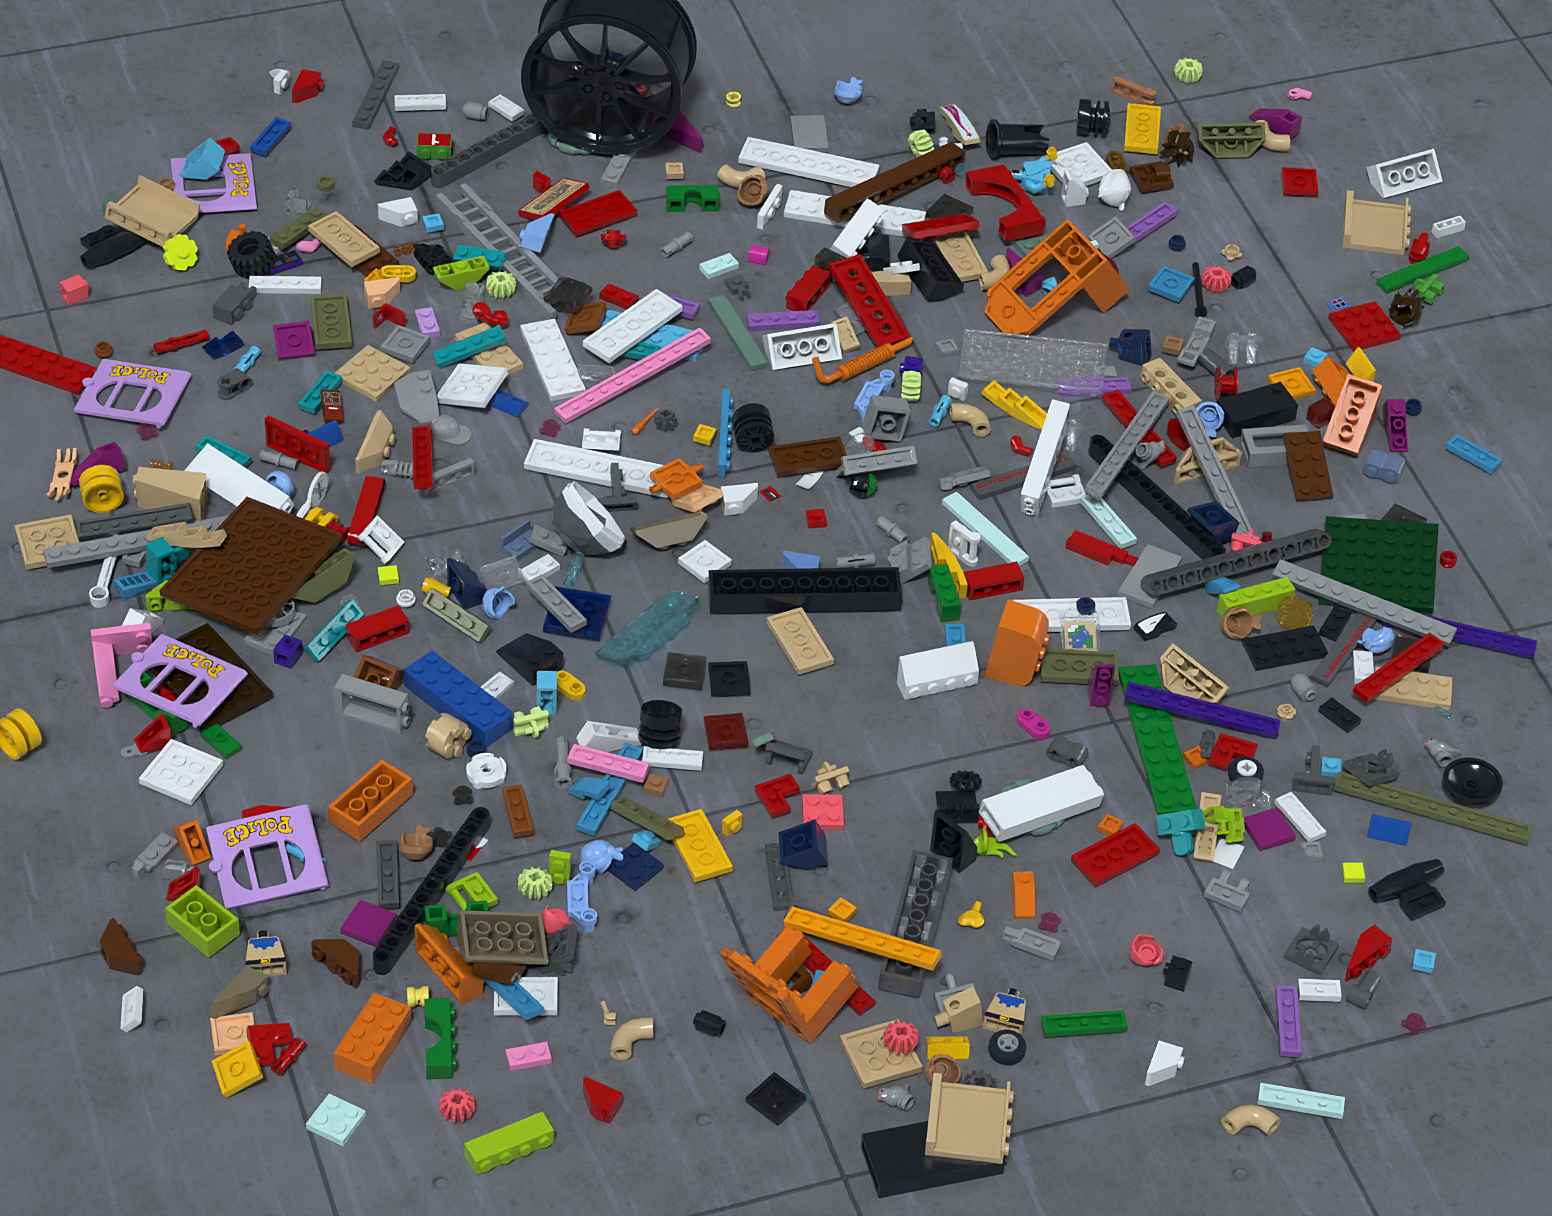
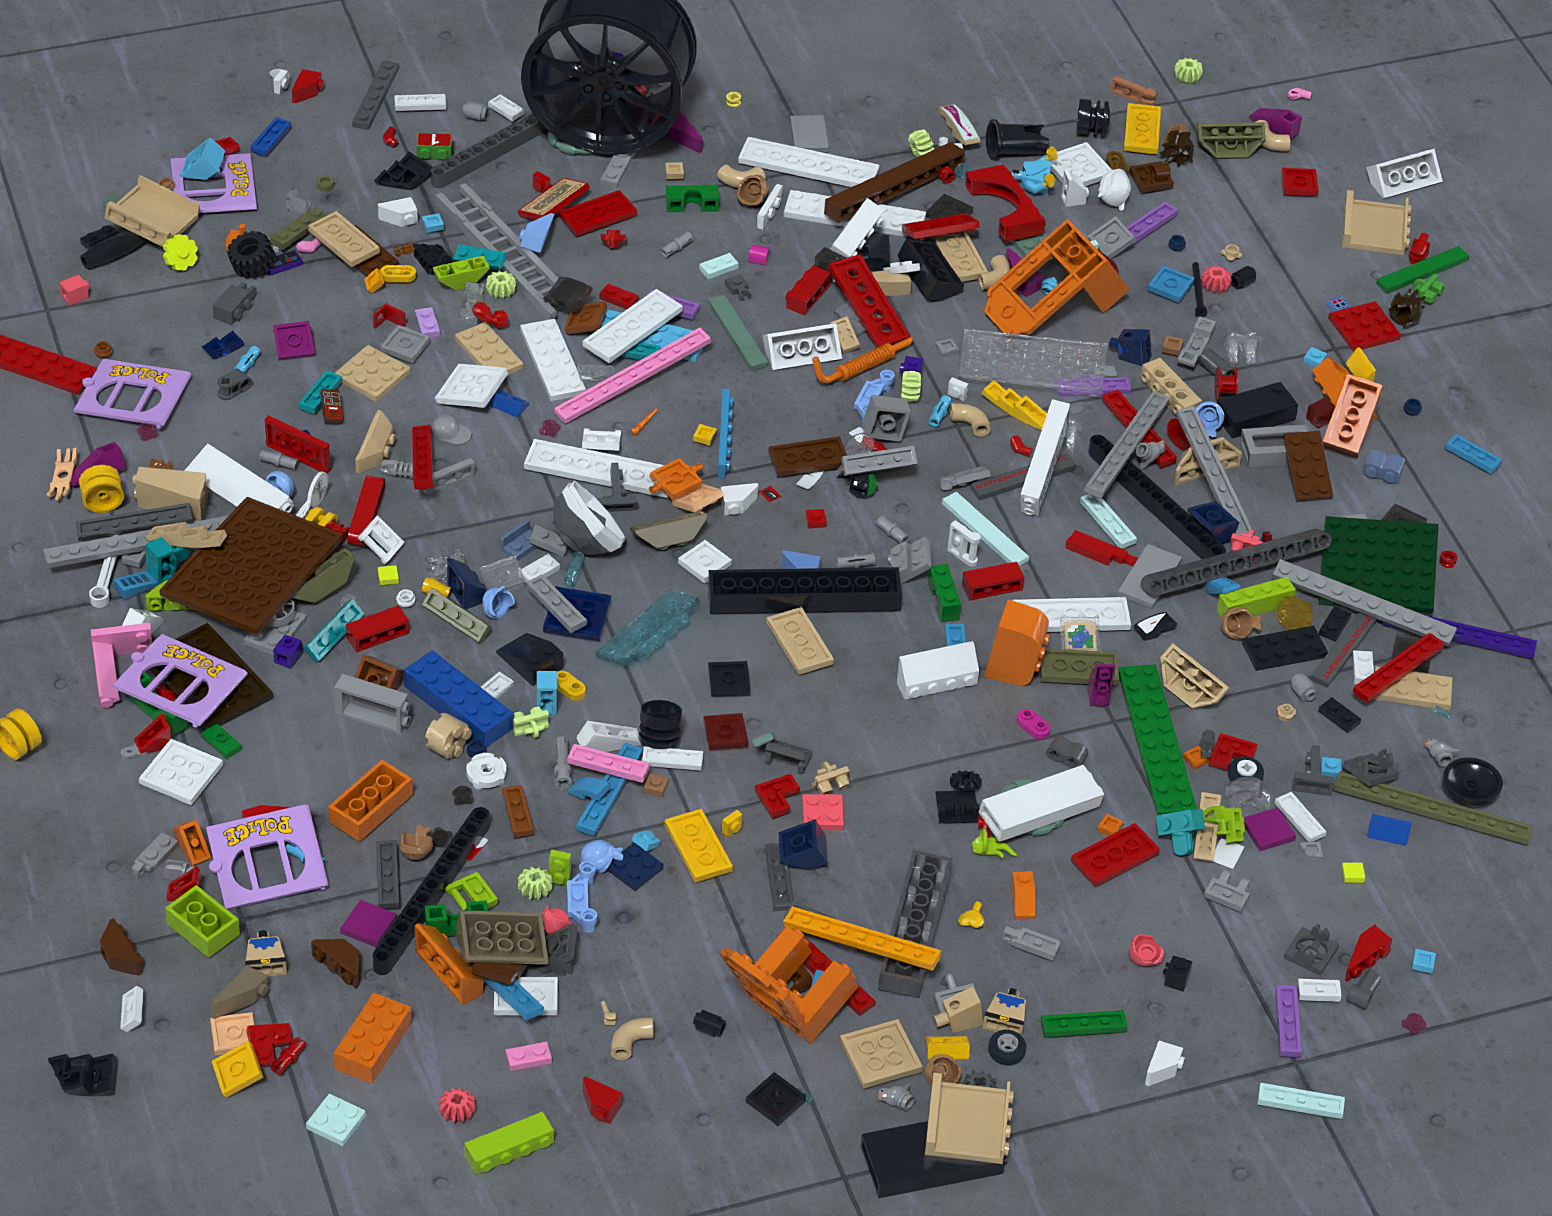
(44, 534): tan plate -> none
(85, 1074): none -> black slope
(181, 341): red pin -> none
(236, 455): teal plate -> none
(286, 284): white plate -> none
(328, 433): blue slope -> none
(331, 321): olive plate -> none
(381, 291): light nougat slope -> none
(417, 396): light grey wedge -> none
(417, 996): light yellow wheel -> none
(439, 1057): green arch -> none
(469, 346): teal plate -> none
(647, 818): olive plate -> none
(665, 420): dark grey gear -> none
(684, 671): clear smoke plate -> none
(753, 427): black wheel -> none
(782, 320): medium lavender plate -> none
(842, 910): light orange plate -> none
(848, 93): light blue hat -> none
(900, 1037): coral gear -> none
(927, 117): black brick -> none
(943, 555): yellow slope -> none
(952, 841): black slope -> none
(1049, 922): clear pink plate -> none
(1065, 495): white plate -> none
(1085, 605): dark blue plate -> none
(1202, 710): dark purple plate -> none
(1250, 1116): tan cylinder -> none
(1295, 382): light orange tile -> none
(1377, 641): light blue hat -> none
(1396, 424): magenta slope -> none
(1412, 888): black plate -> none
(1448, 226): white piece -> none

